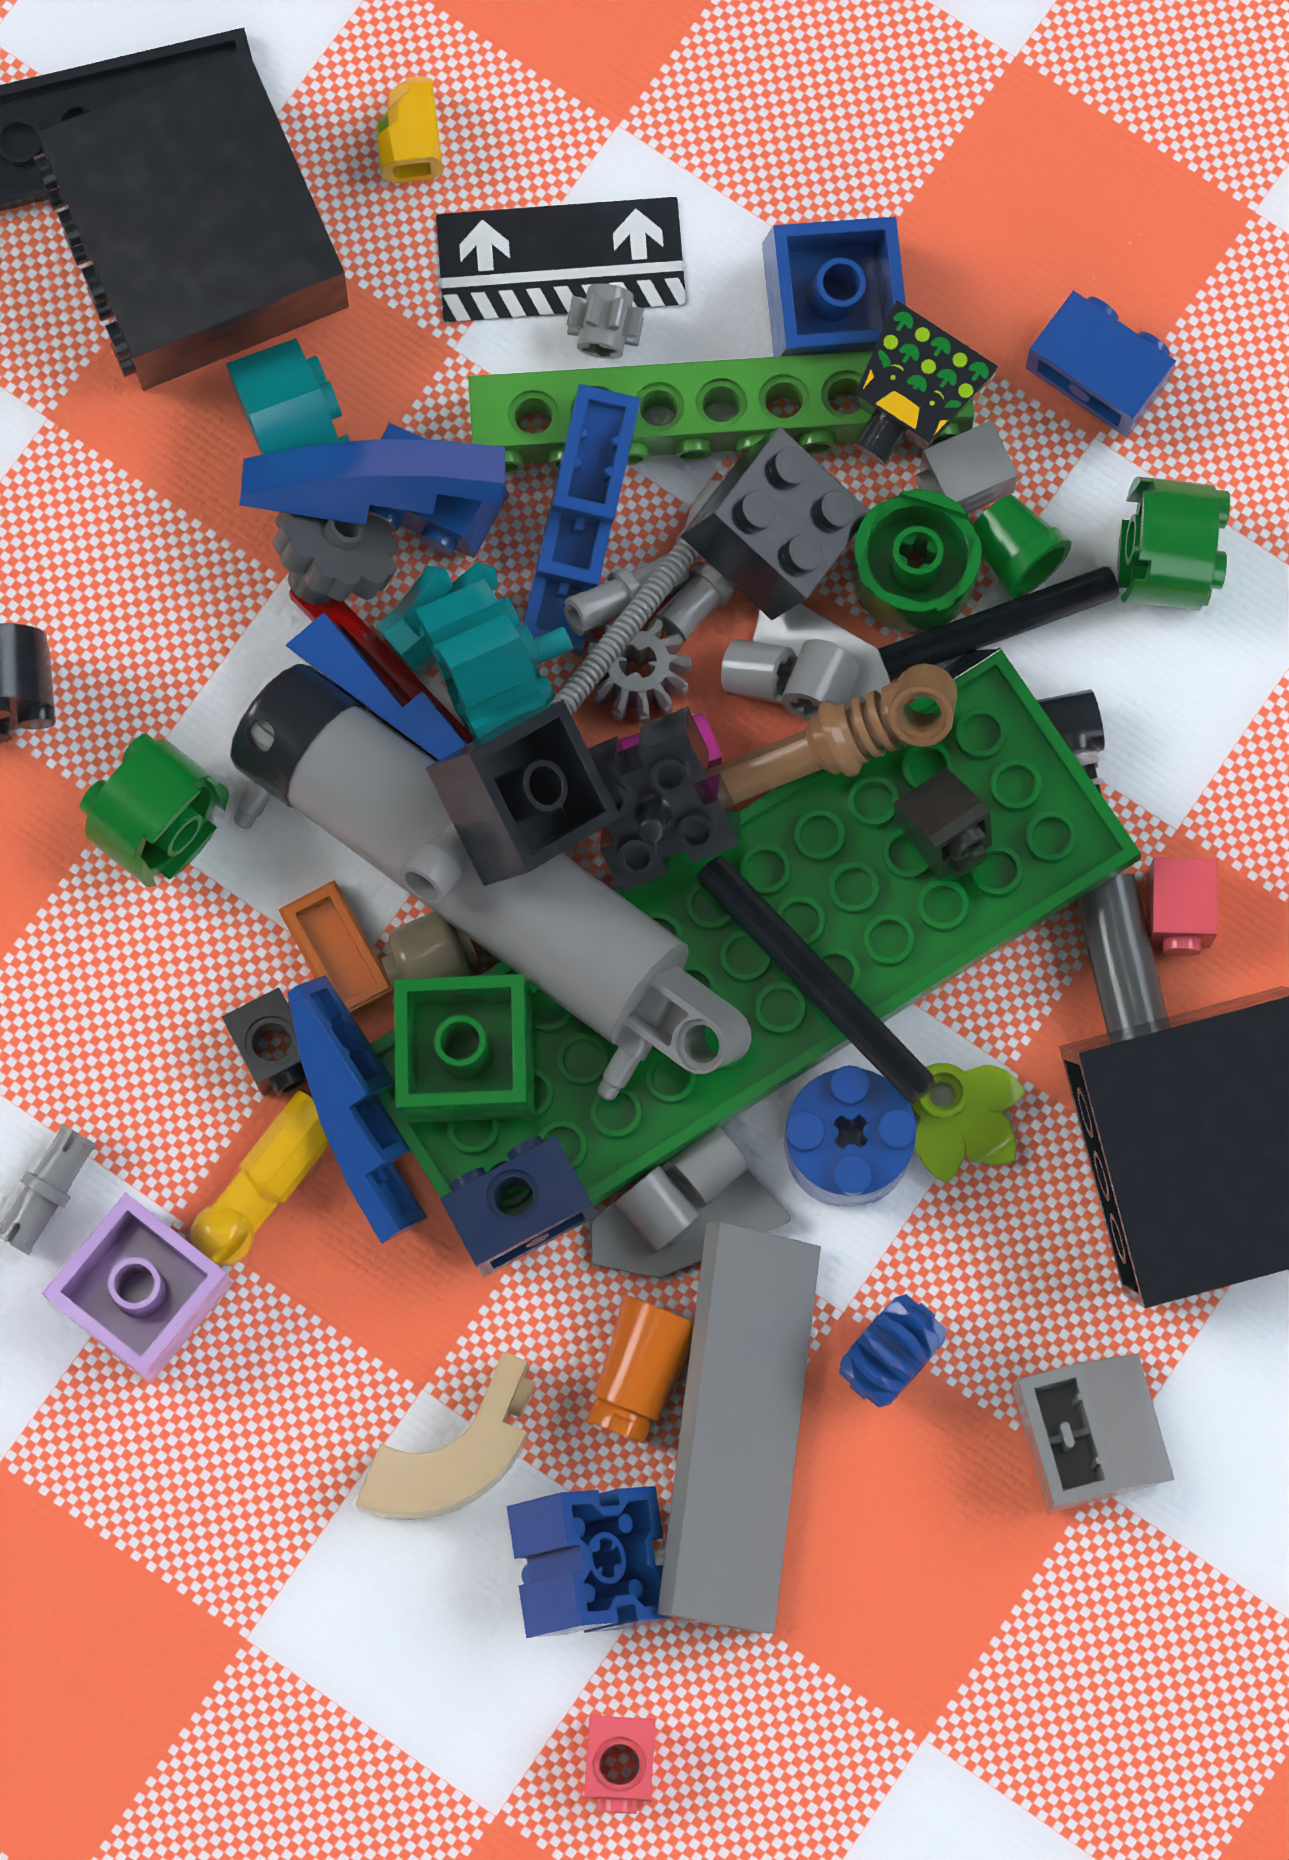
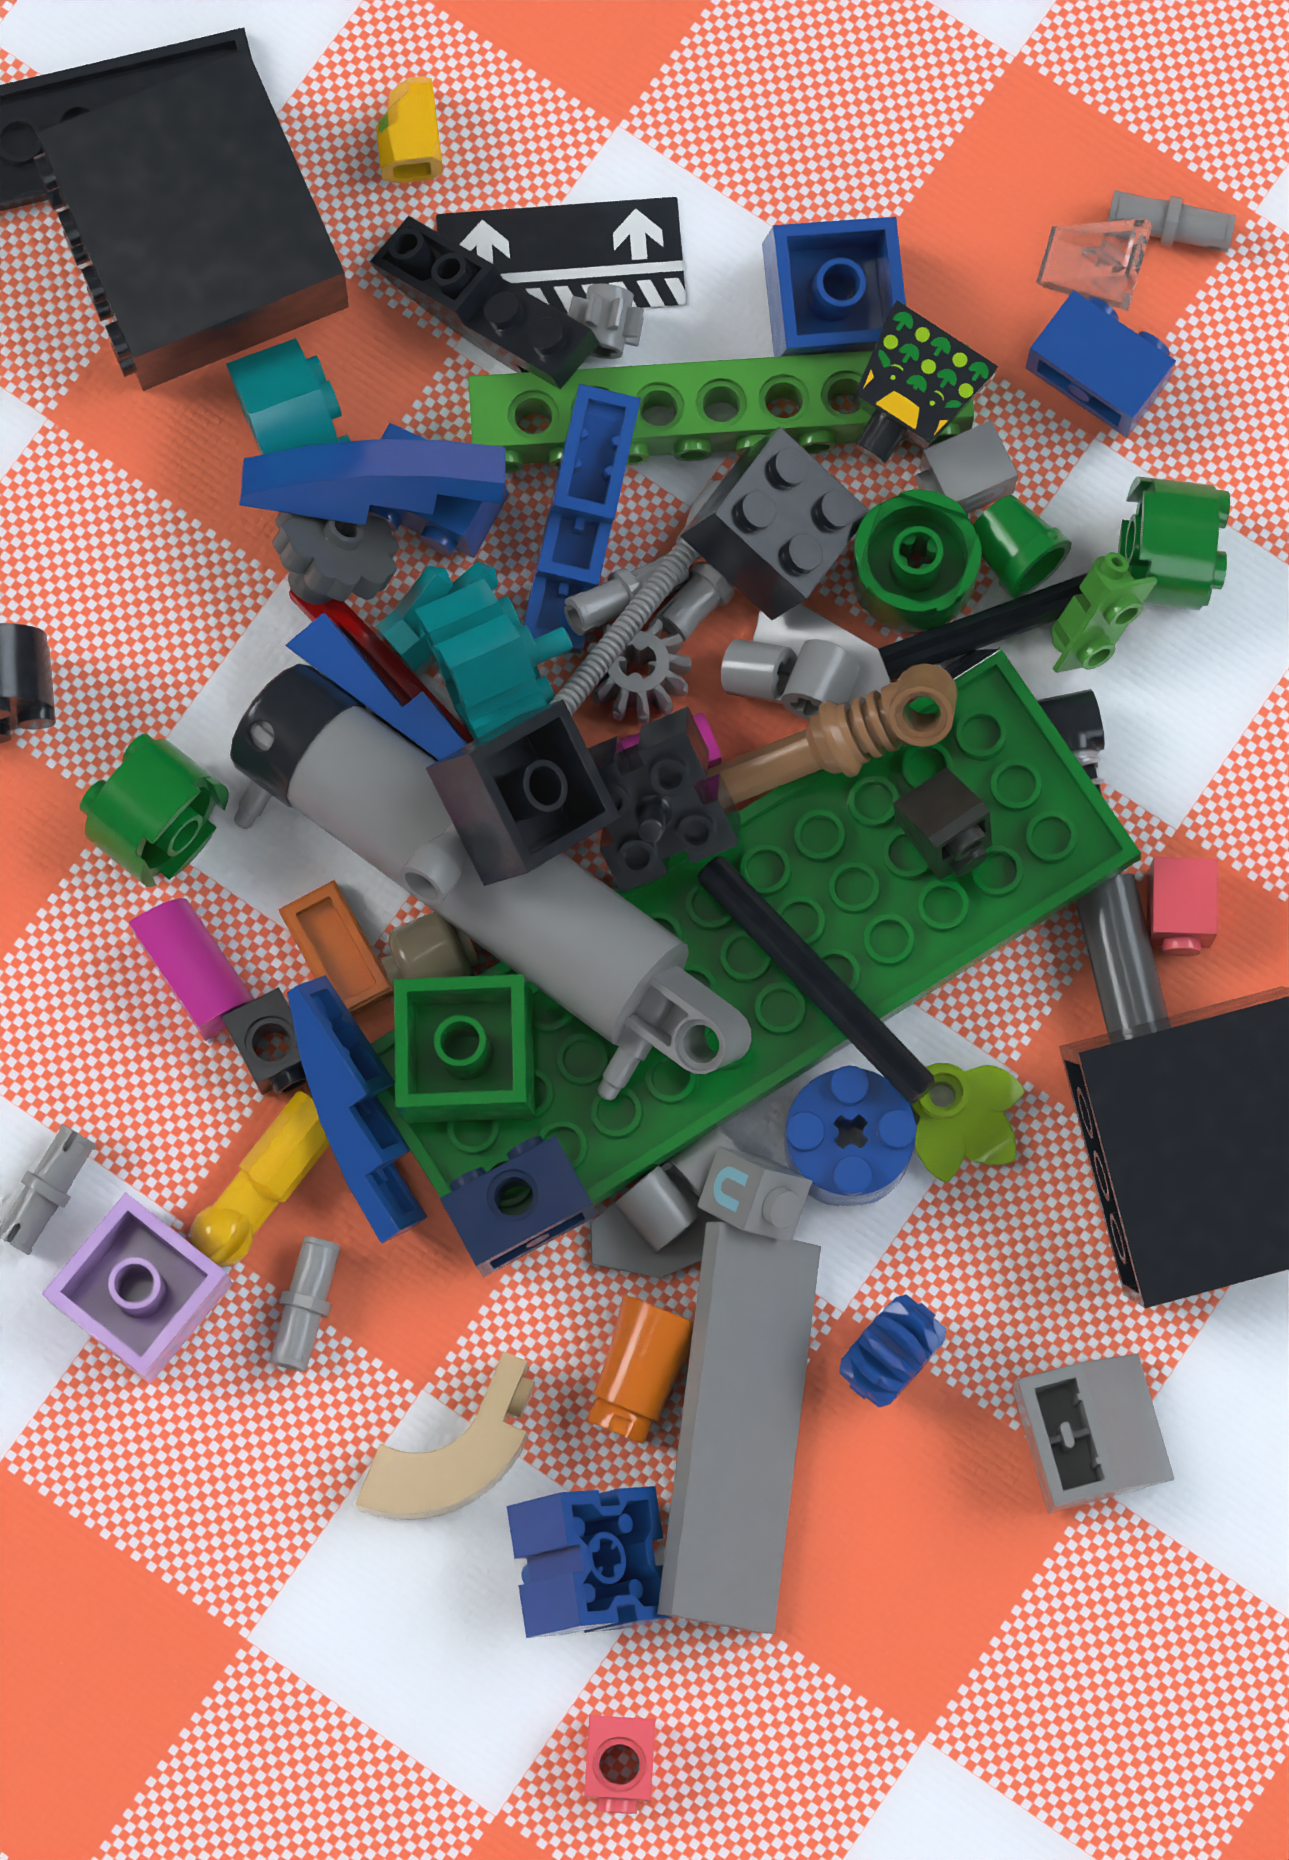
(191, 964): none -> dark pink brick
(305, 1304): none -> light grey pin
(483, 306): none -> black slope
(754, 1193): none -> light grey brick
(1089, 632): none -> bright green hinge
(1096, 259): none -> clear slope
(1175, 220): none -> light grey pin

